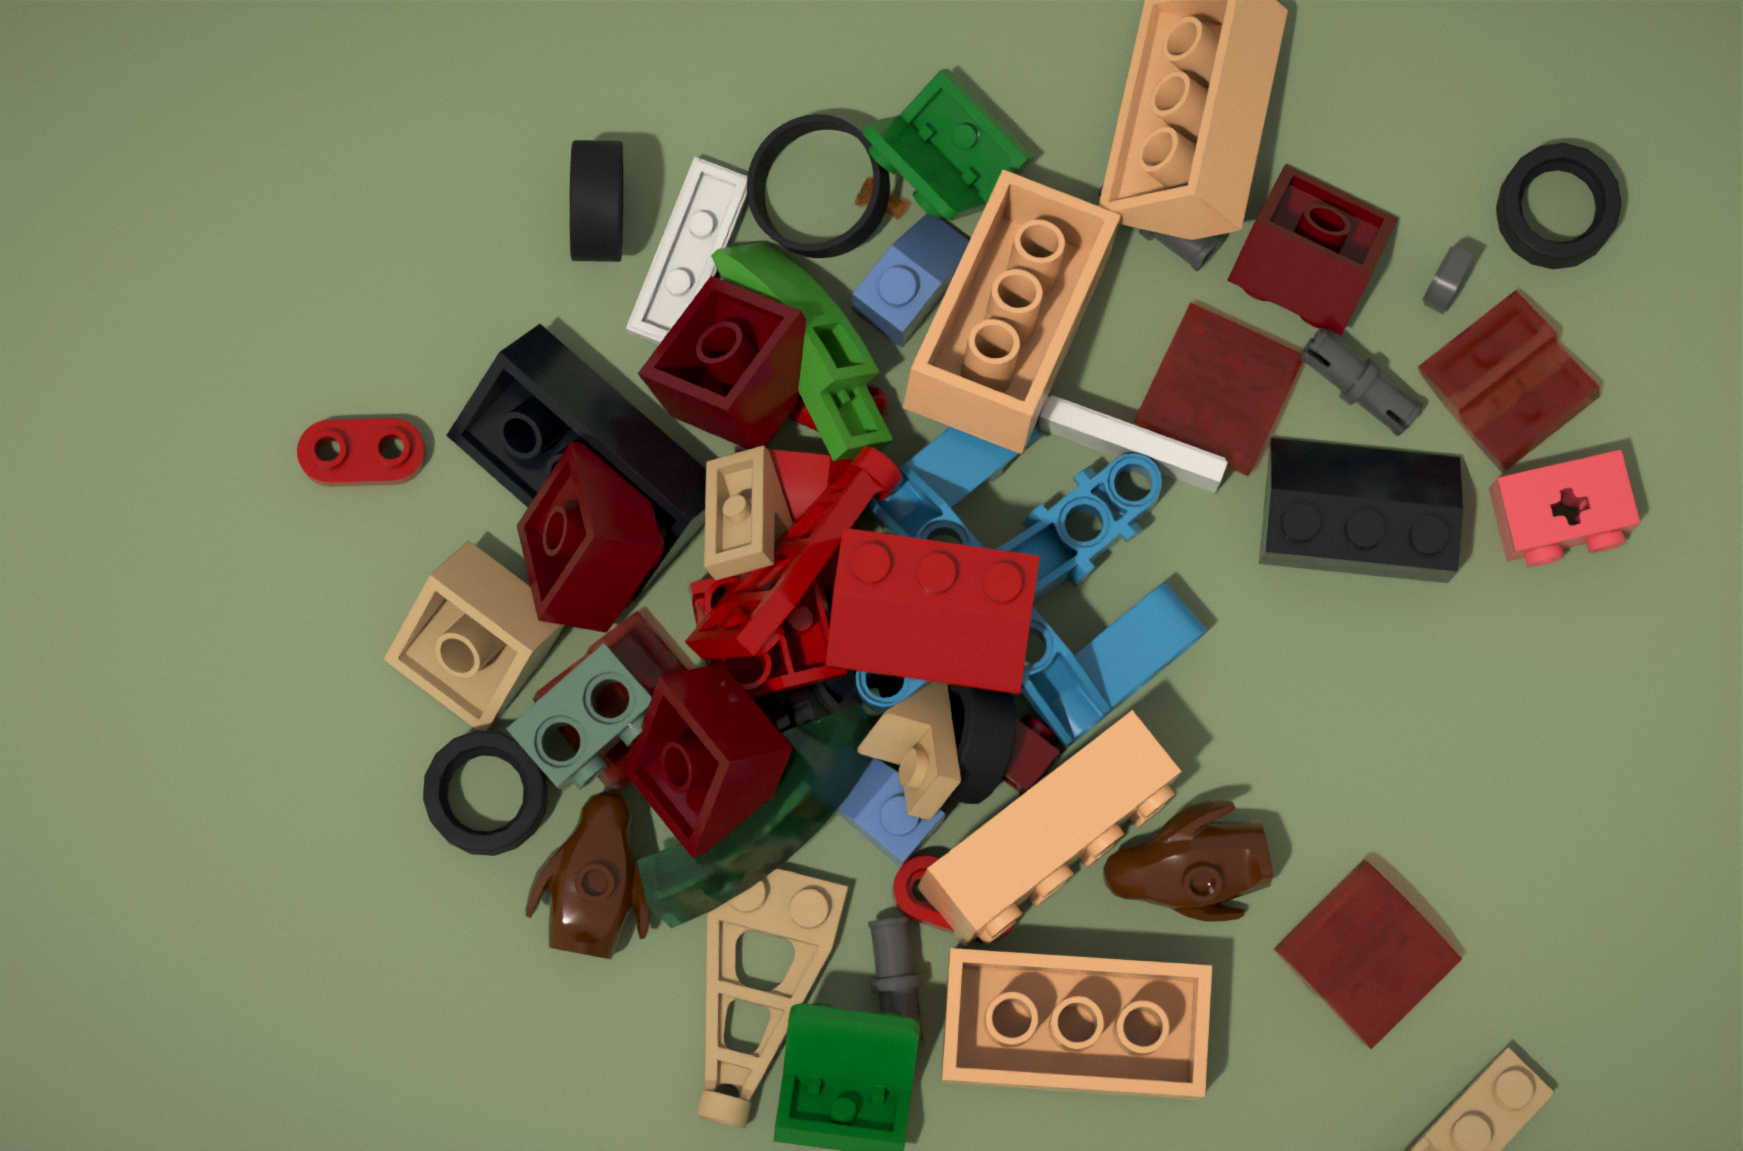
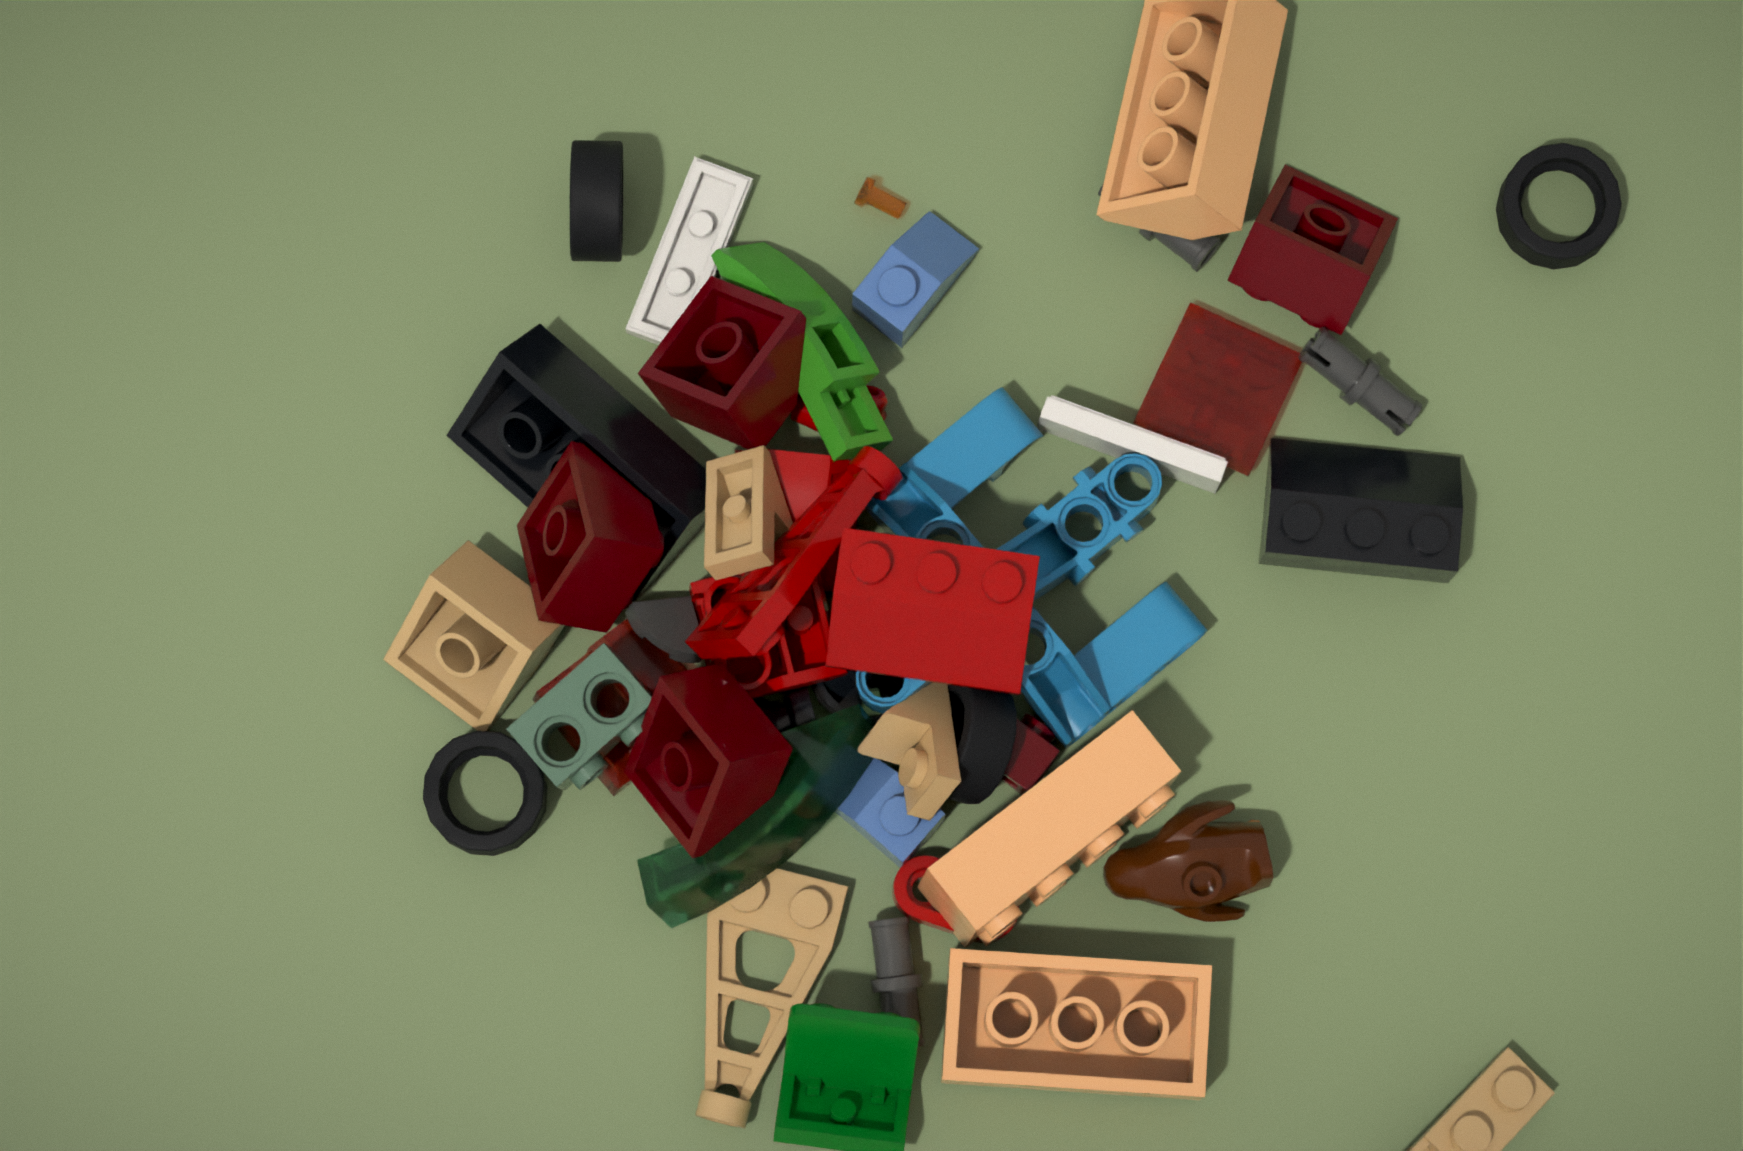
(360, 452): red plate -> none
(593, 881): reddish brown animal -> none
(666, 625): none -> dark grey tile
(762, 162): black tyre -> none
(947, 148): green bracket -> none
(1011, 312): light nougat brick -> none
(1367, 954): clear red slope -> none
(1447, 278): dark grey tile -> none
(1509, 381): clear red slope -> none
(1592, 484): coral brick -> none

